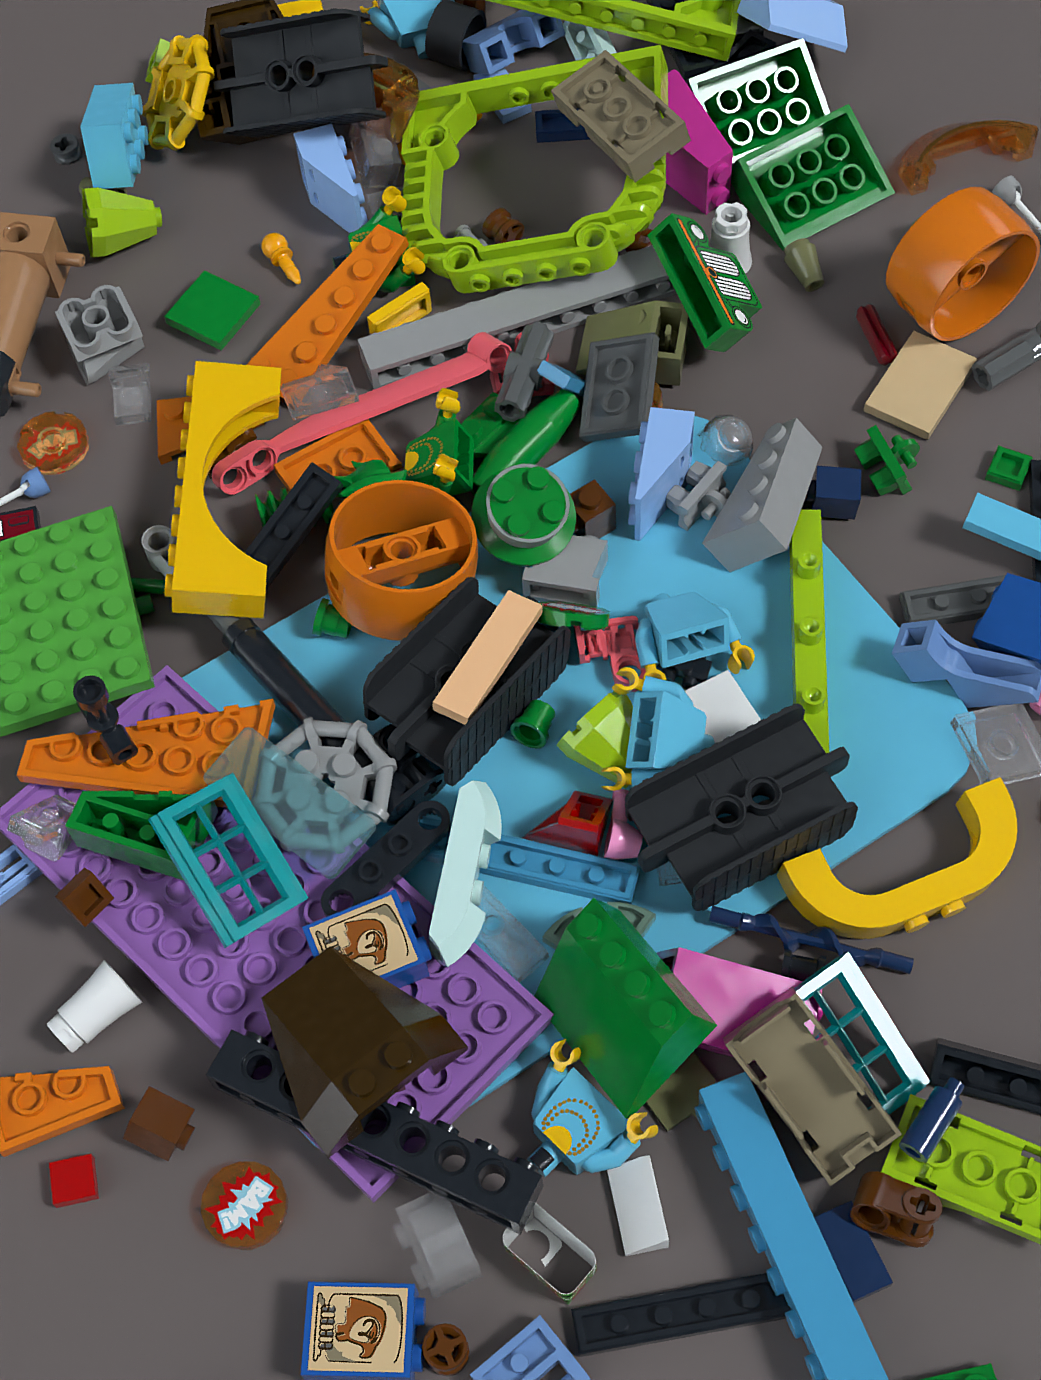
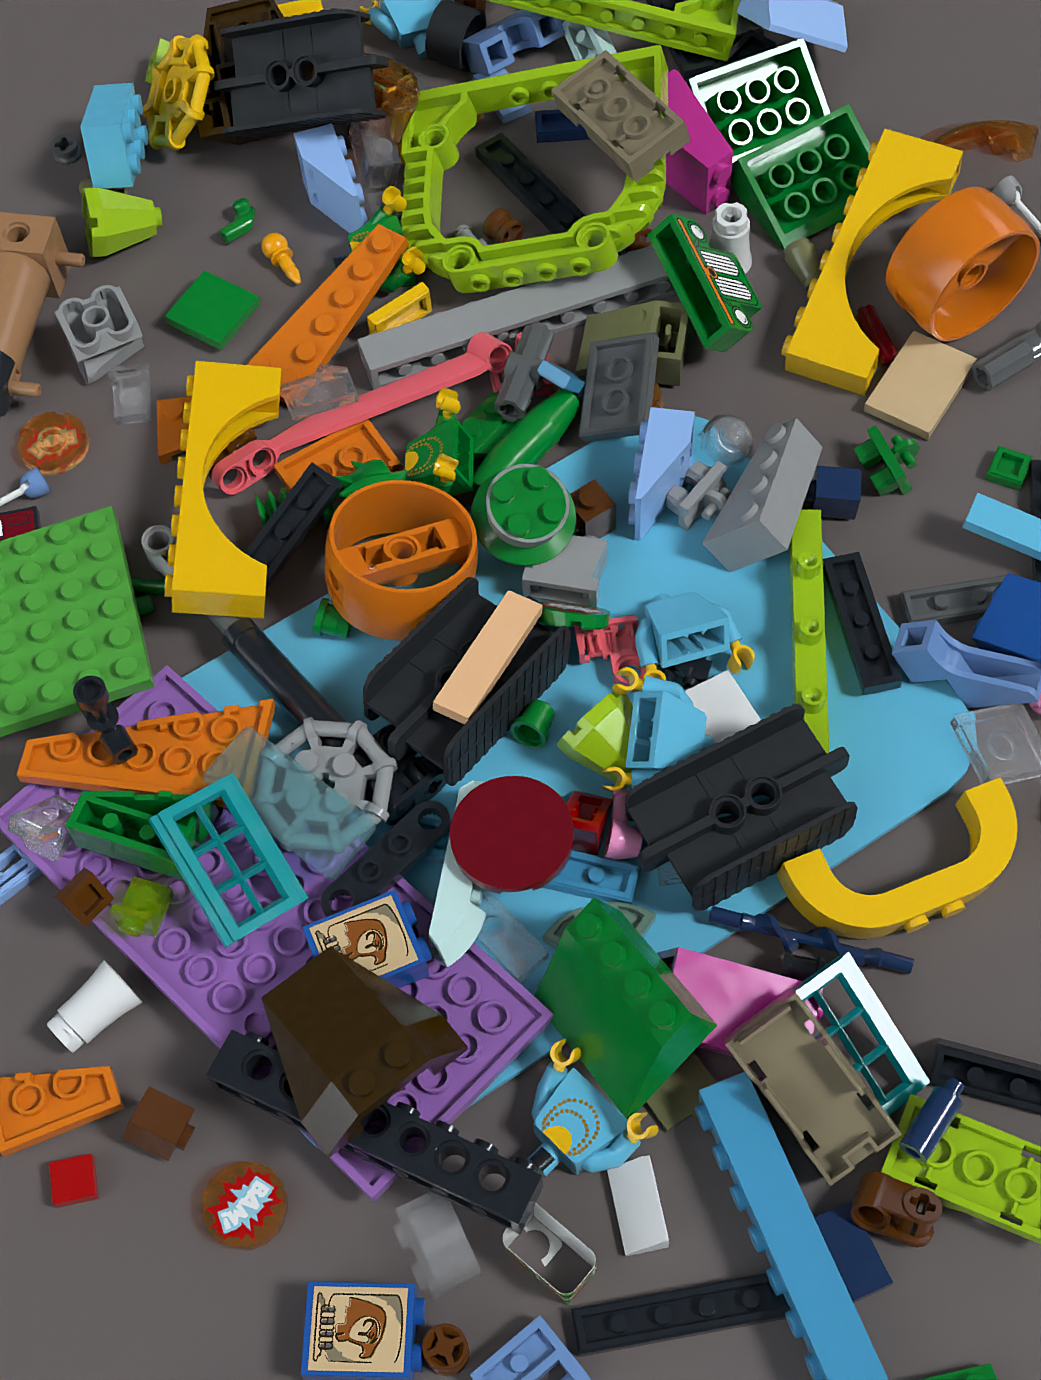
(142, 908): none -> clear neon green bracket
(242, 222): none -> green arm
(511, 834): none -> dark red tile
(529, 184): none -> black plate
(827, 337): none -> yellow arch
(861, 623): none -> black plate

